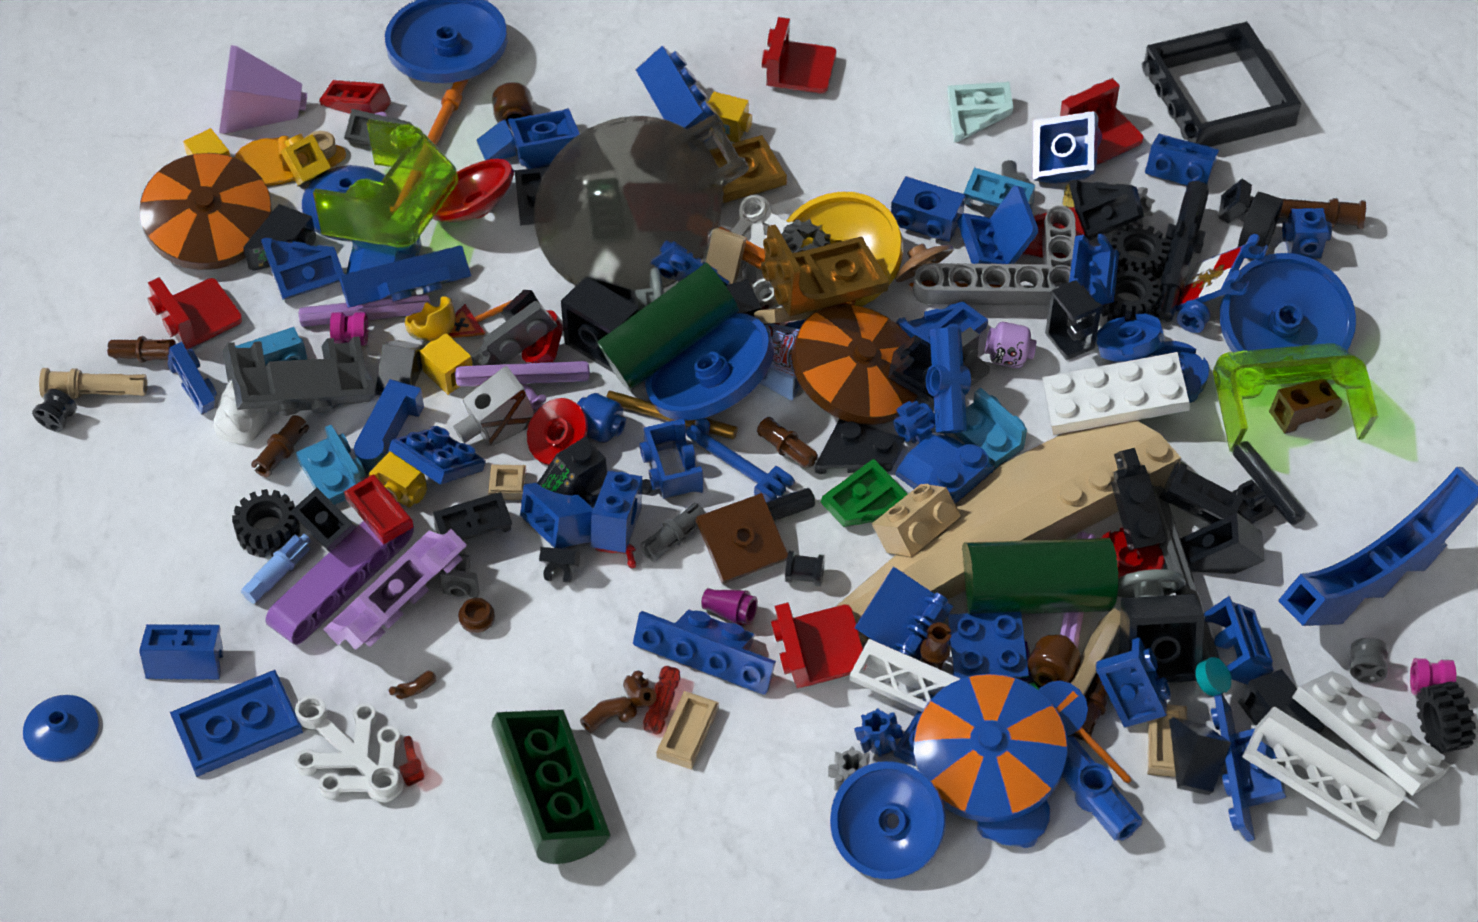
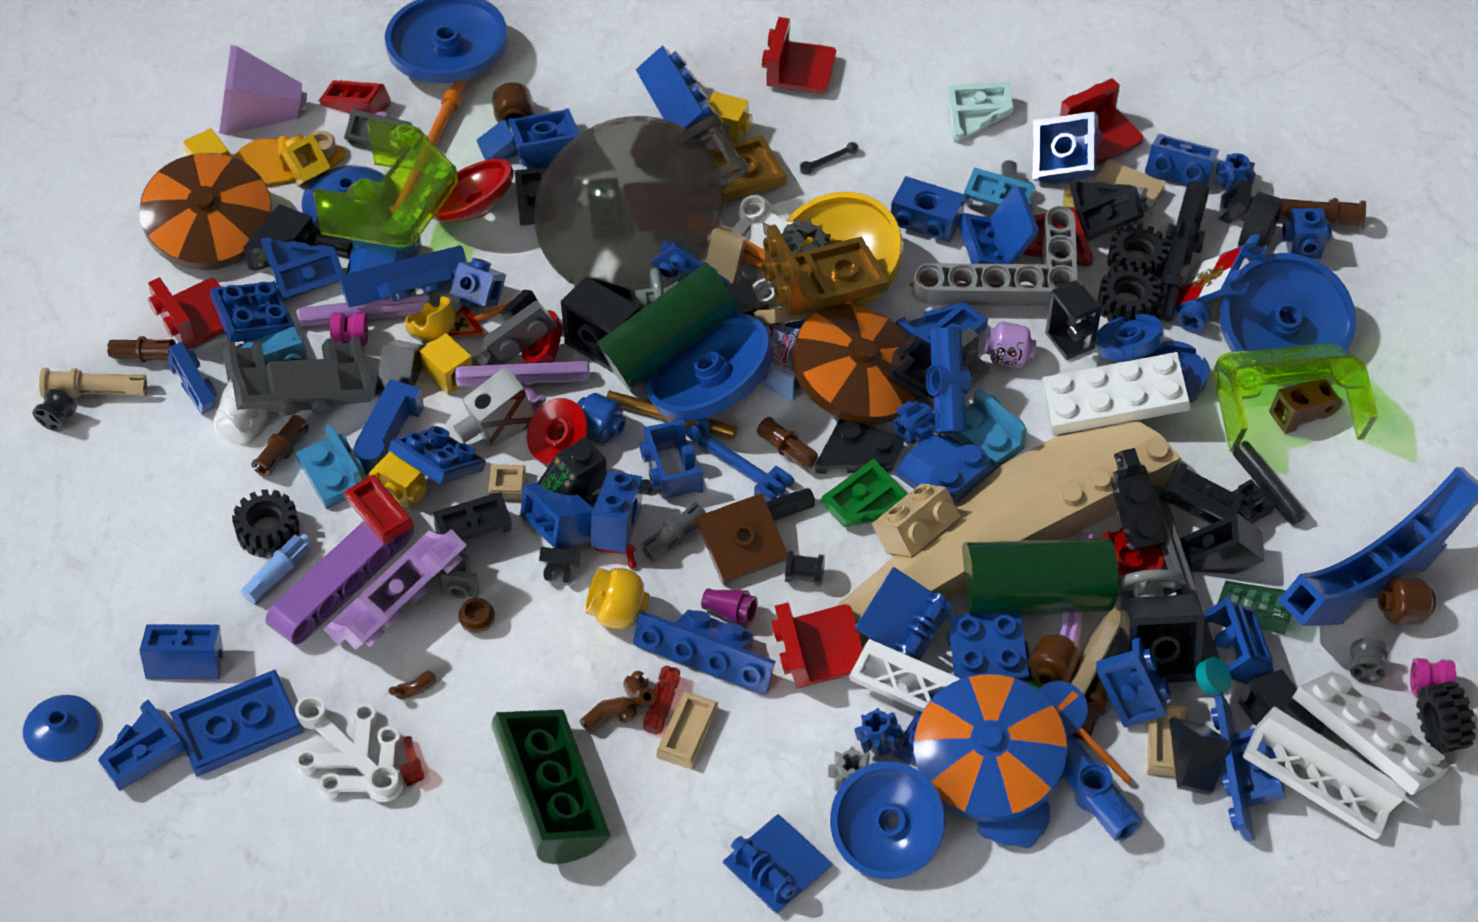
(140, 748): none -> blue wing
(250, 310): none -> blue tile
(323, 519): black slope -> none
(341, 245): none -> black arm
(477, 283): none -> blue brick
(616, 597): none -> yellow piece
(776, 863): none -> blue hinge
(806, 167): none -> black hinge
(921, 255): medium nougat dish -> none
(936, 647): reddish brown axle -> none
(1095, 267): blue hinge -> none
(1116, 173): none -> tan tile
(1212, 43): black window -> none
(1234, 169): none -> blue gear
(1268, 619): none -> clear green slope
(1407, 601): none -> reddish brown head

